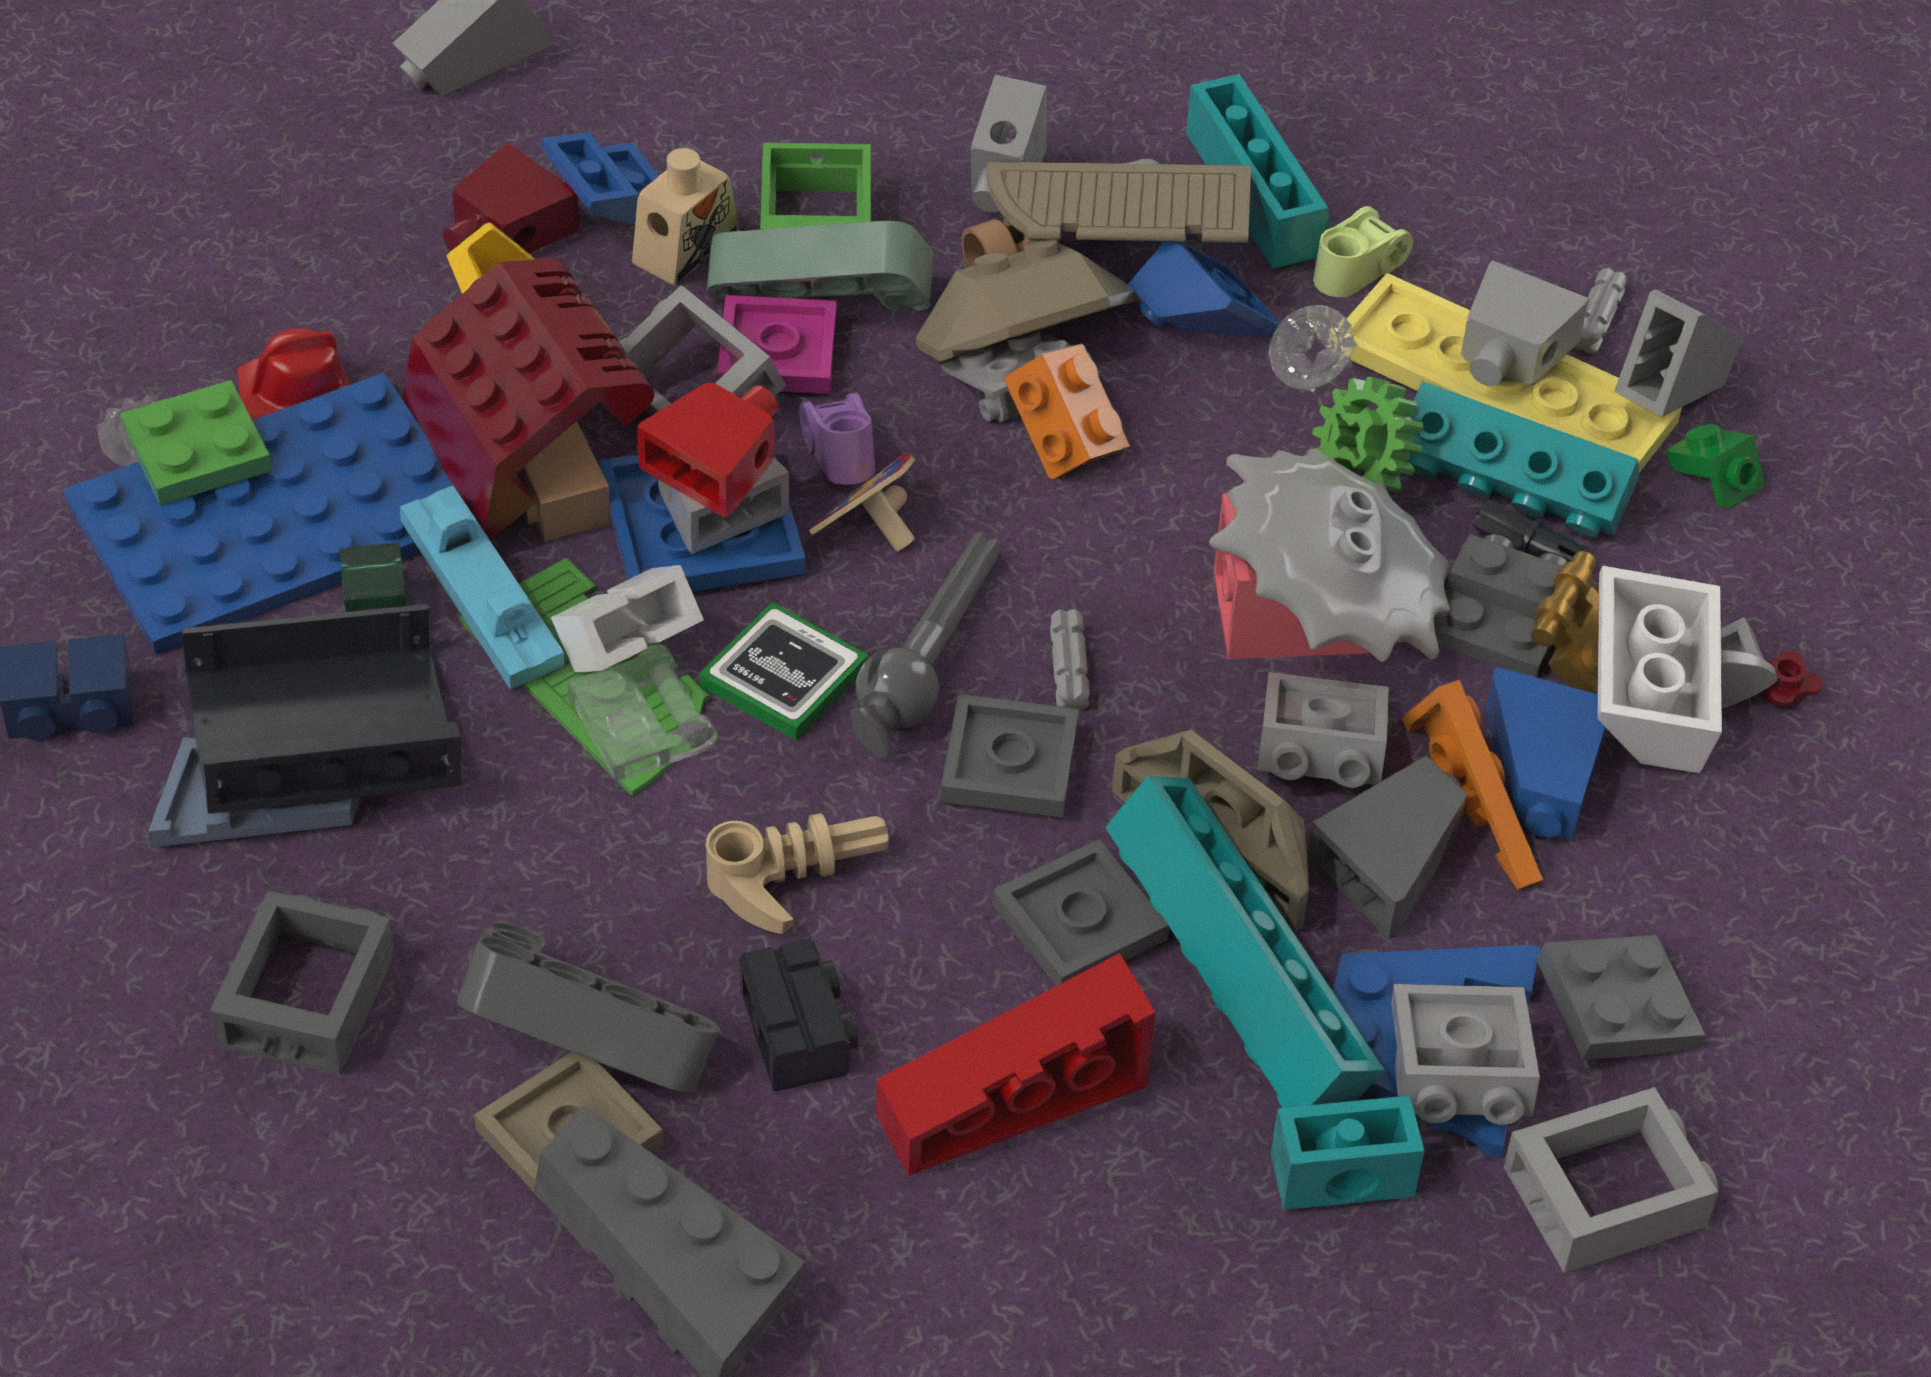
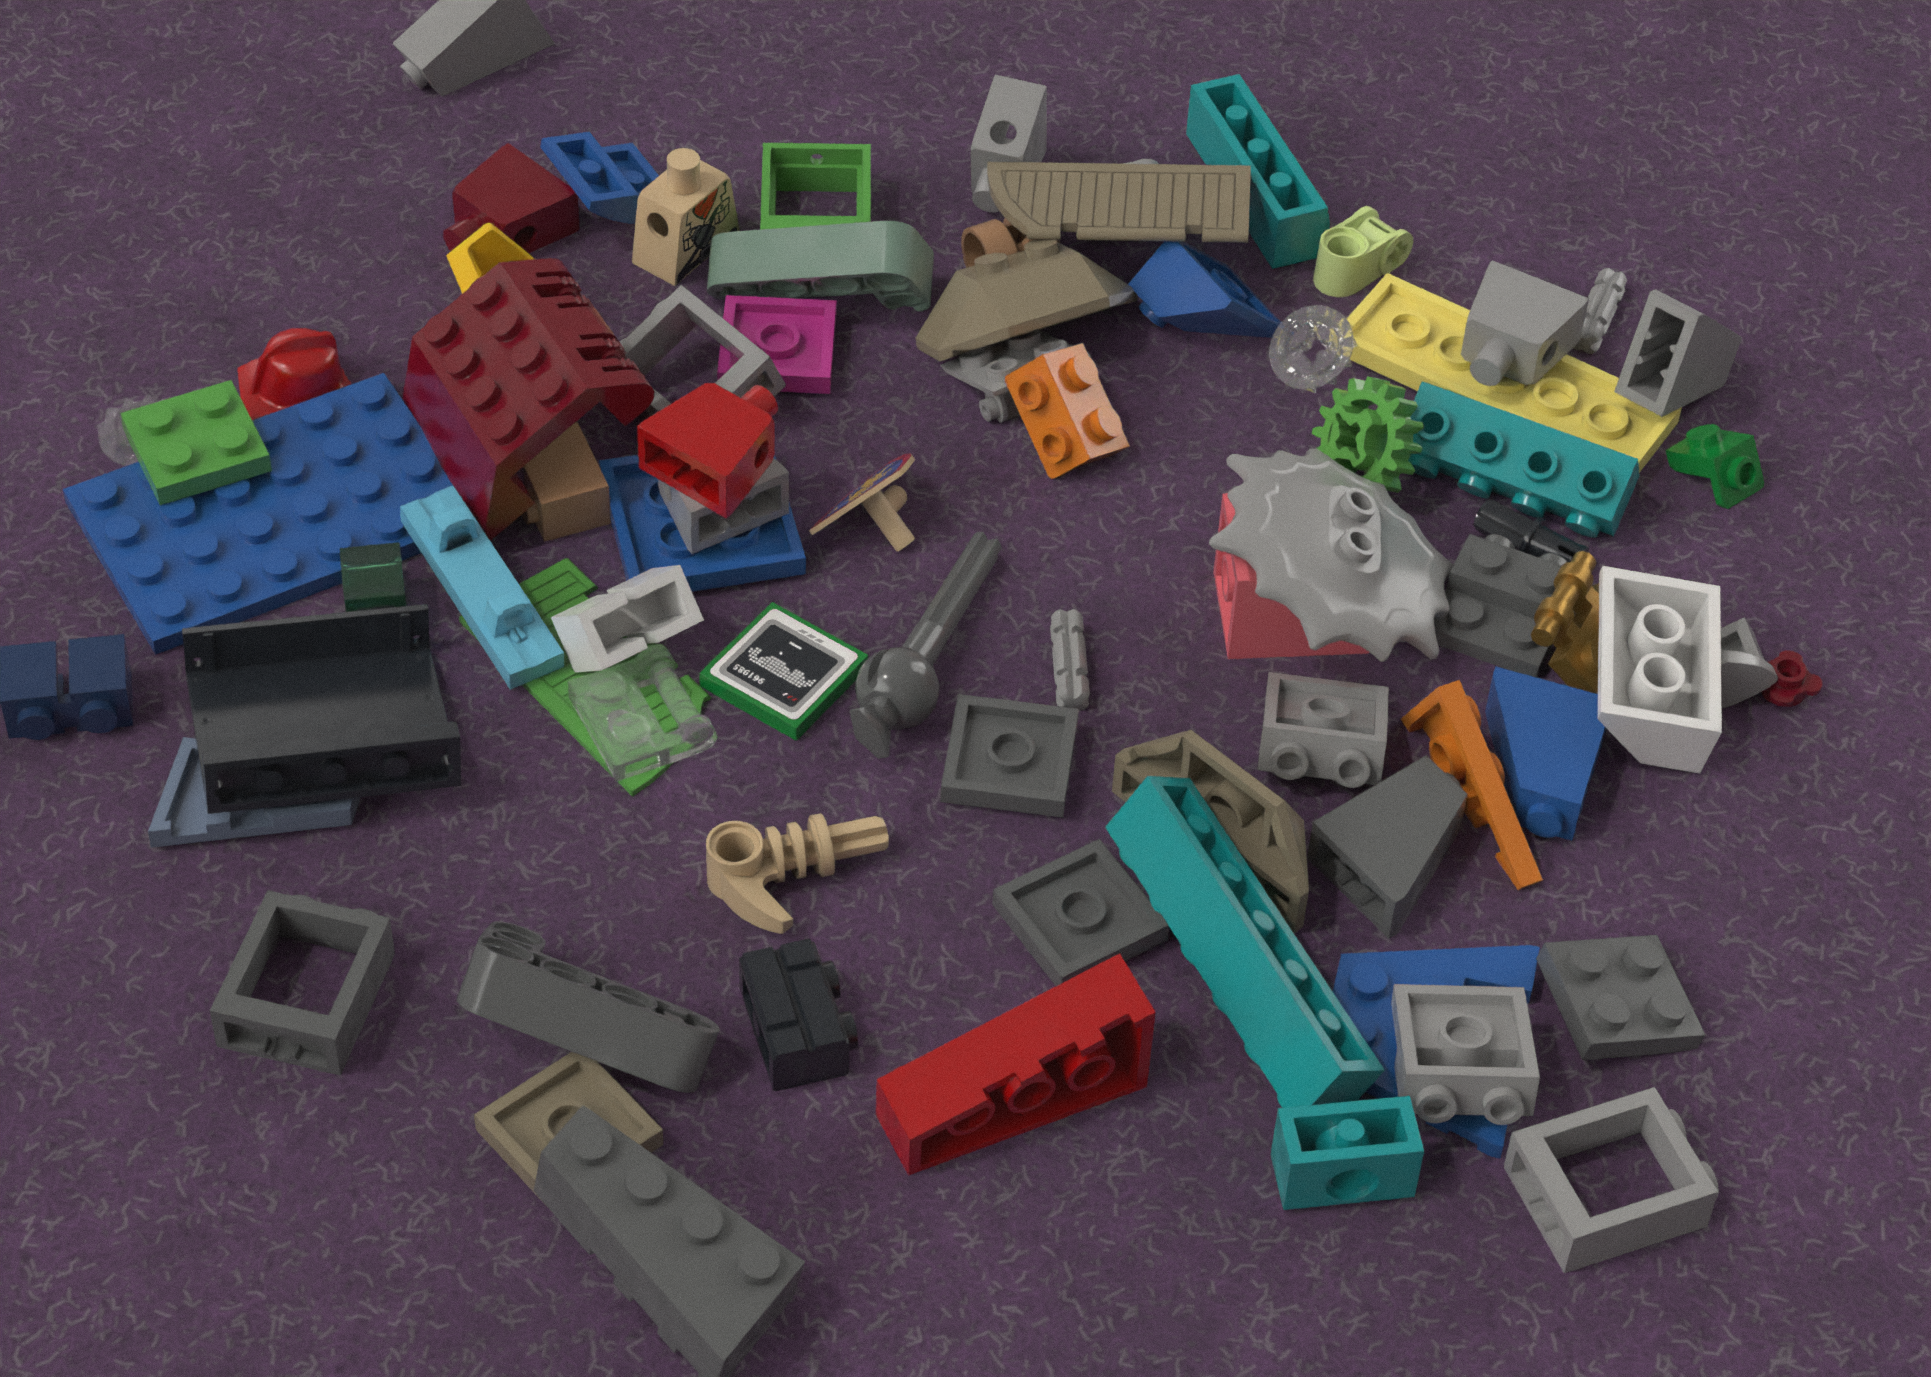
(840, 439): medium lavender piece -> none

